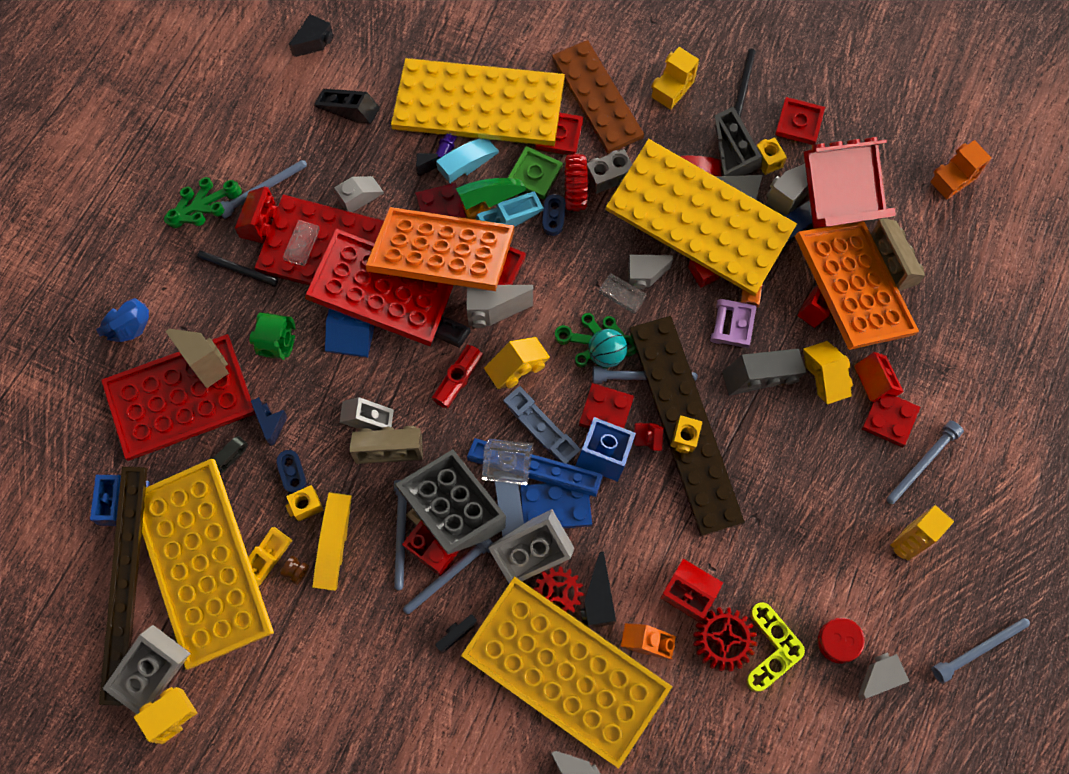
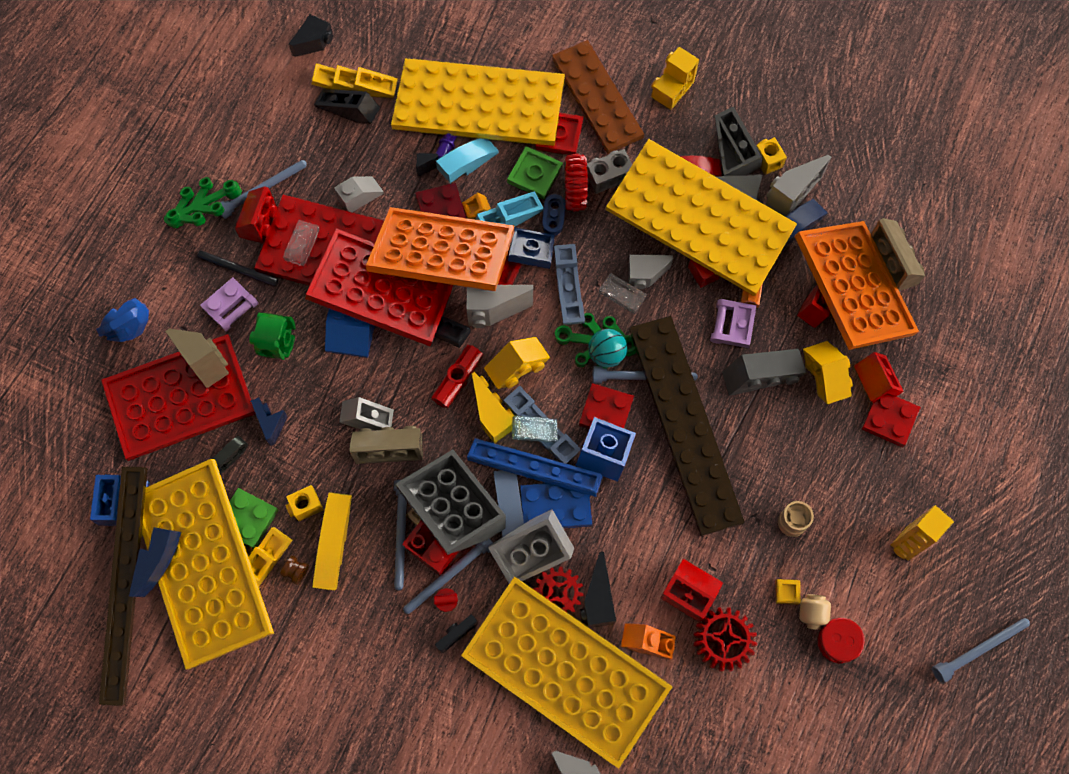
(146, 669): light grey slope -> none
(153, 562): none -> dark blue slope
(165, 716): yellow brick -> none
(224, 300): none -> lavender plate
(252, 516): none -> bright green plate
(291, 473): dark blue plate -> none
(361, 80): none -> yellow slope
(446, 600): none -> red plate
(489, 191): green slope -> none
(493, 416): none -> yellow slope
(507, 461): clear slope -> none
(531, 248): none -> dark blue tile
(534, 429): none -> clear light blue tile
(568, 284): none -> sand blue slope
(648, 435): red bracket -> none
(690, 426): yellow brick -> none
(744, 81): black bar -> none
(780, 654): neon yellow beam -> none
(788, 592): none -> yellow tile
(795, 518): none -> tan wheel
(800, 121): red plate -> none
(815, 611): none -> tan head
(846, 182): panel -> none
(882, 676): light grey slope -> none
(951, 431): sand blue piece -> none
(961, 170): orange brick -> none

